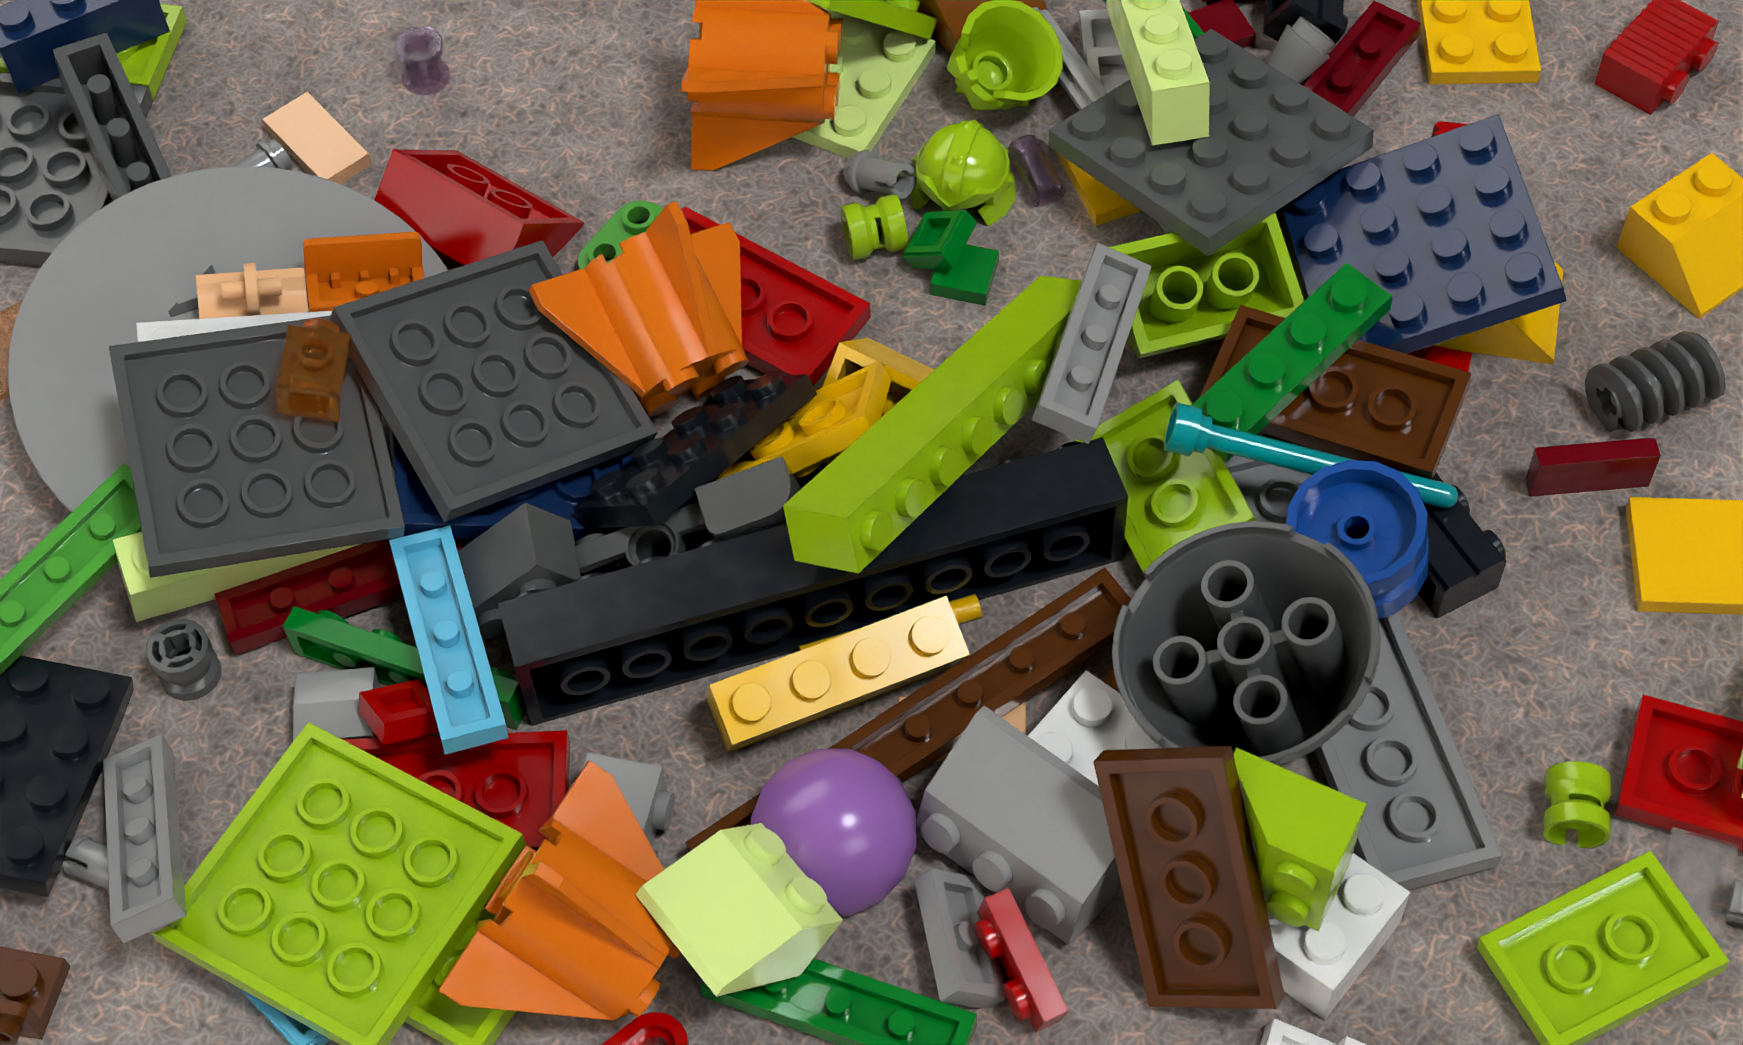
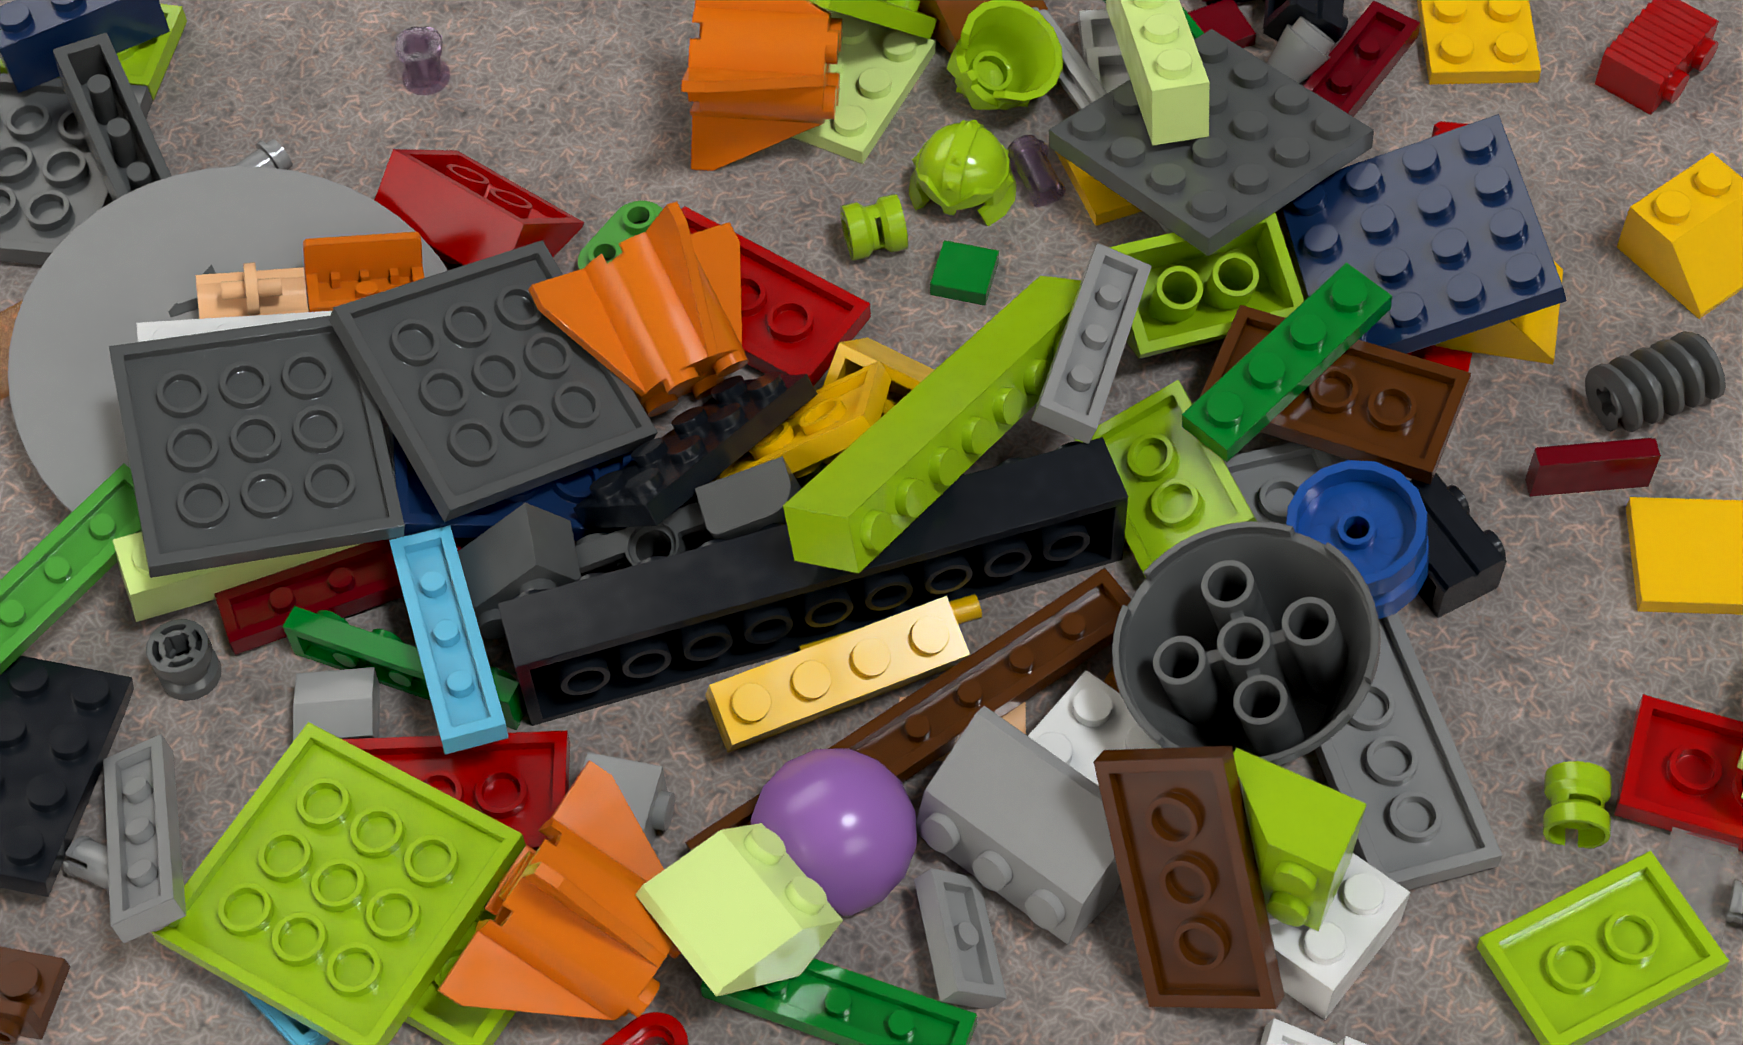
(313, 370): clear orange brick -> none
(316, 140): light nougat tile -> none
(398, 712): red plate -> none
(868, 172): light grey pin -> none
(939, 239): green tile -> none
(1031, 986): plate -> none
(1194, 432): teal piece -> none

